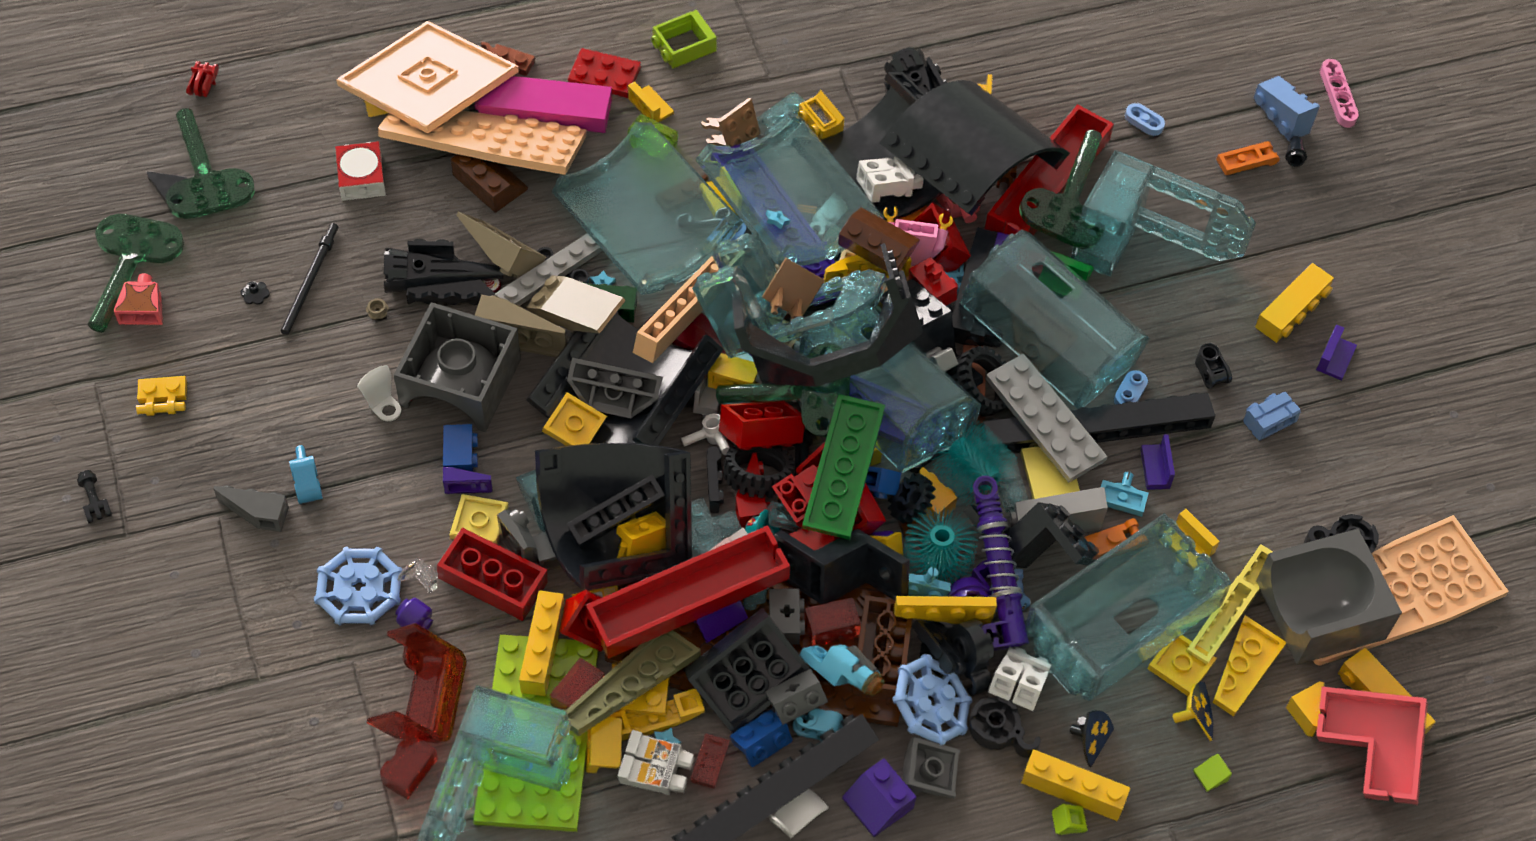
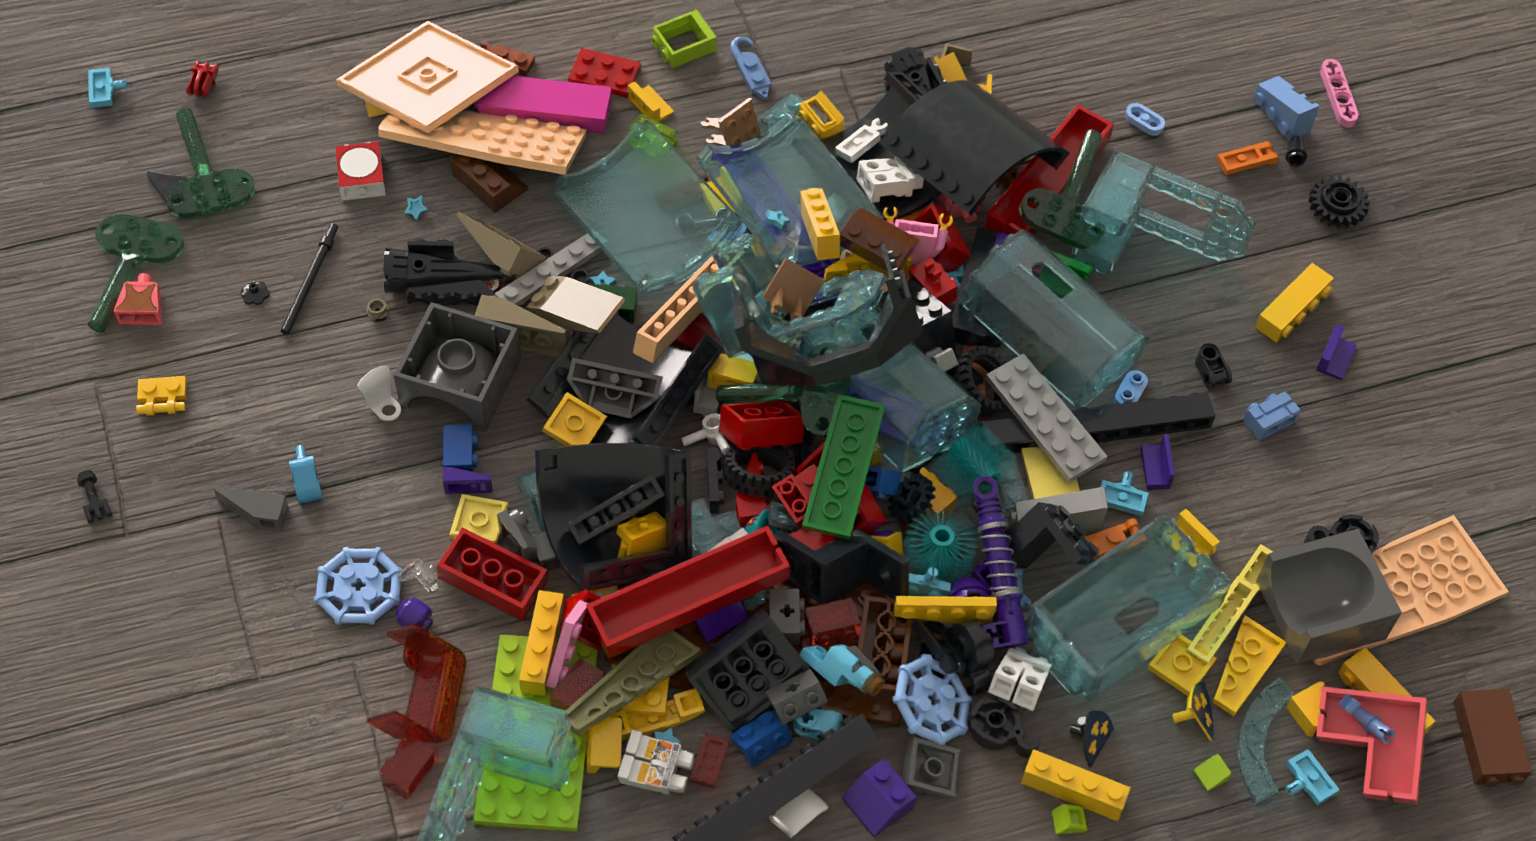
(102, 87): none -> medium azure plate
(416, 207): none -> medium azure piece
(566, 645): none -> bright pink wing
(751, 69): none -> medium blue plate
(820, 224): none -> yellow brick
(861, 141): none -> white plate
(950, 68): none -> yellow panel
(962, 54): none -> dark tan bracket
(1253, 736): none -> clear light blue tile
(1311, 778): none -> medium azure plate
(1339, 201): none -> black gear
(1371, 723): none -> medium blue piece
(1492, 737): none -> reddish brown brick

